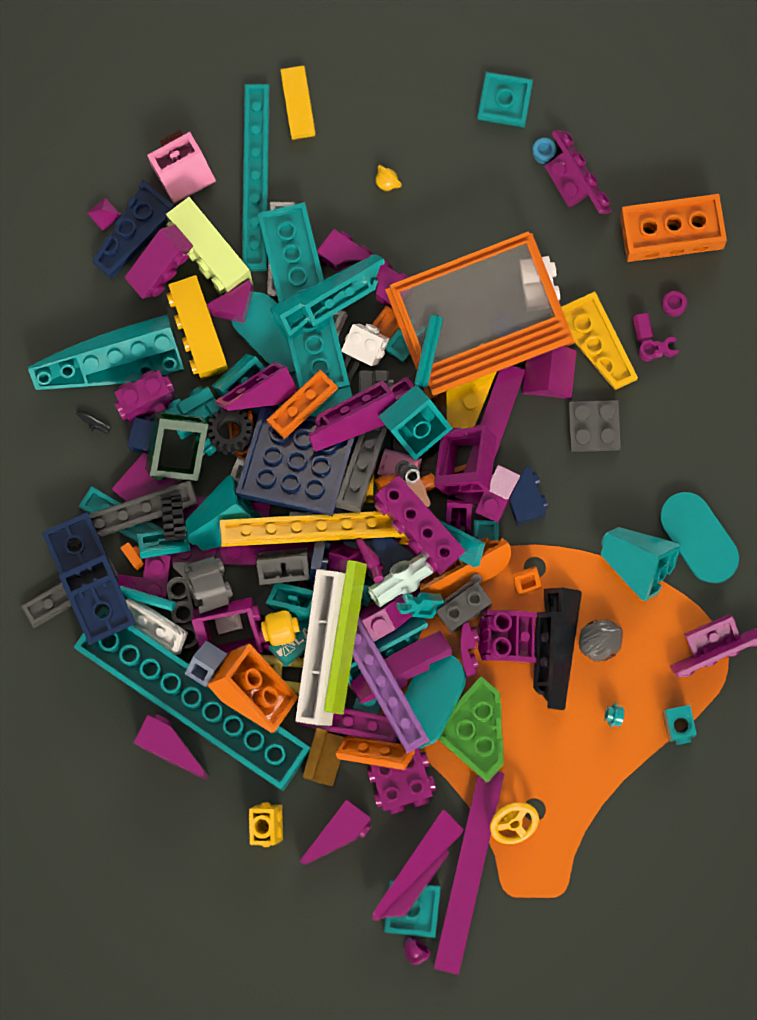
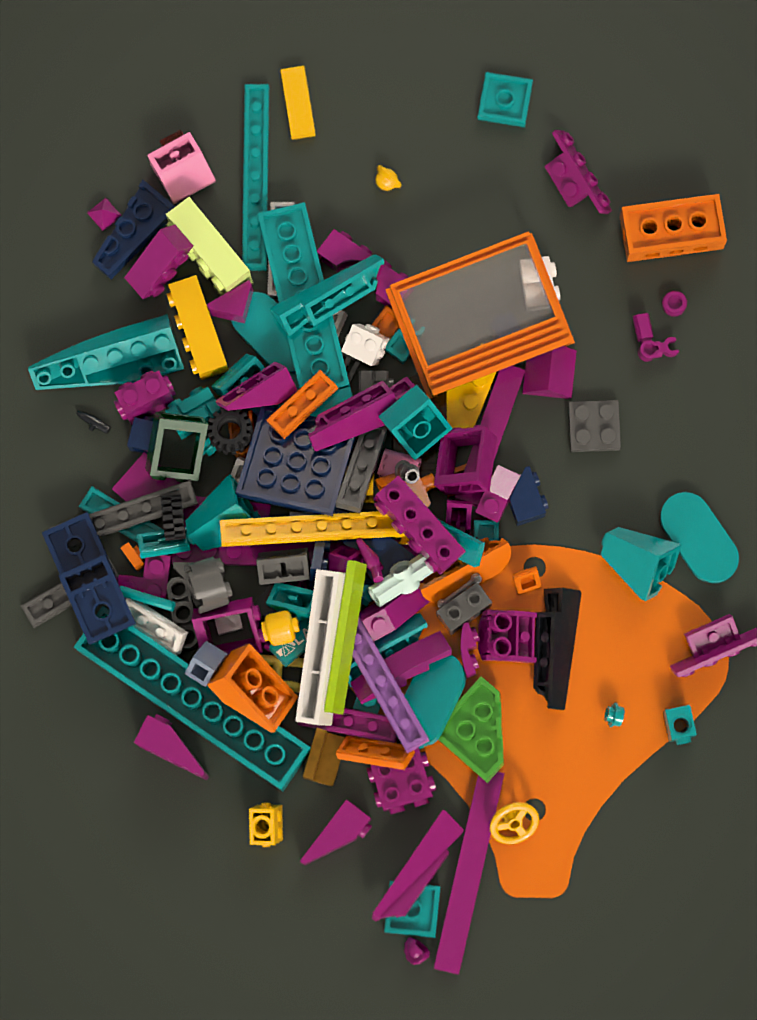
(422, 606): teal plate -> none
(428, 351): teal axle -> none
(544, 150): dark azure tile -> none
(598, 340): yellow wing -> none
(600, 640): dark grey hair -> none

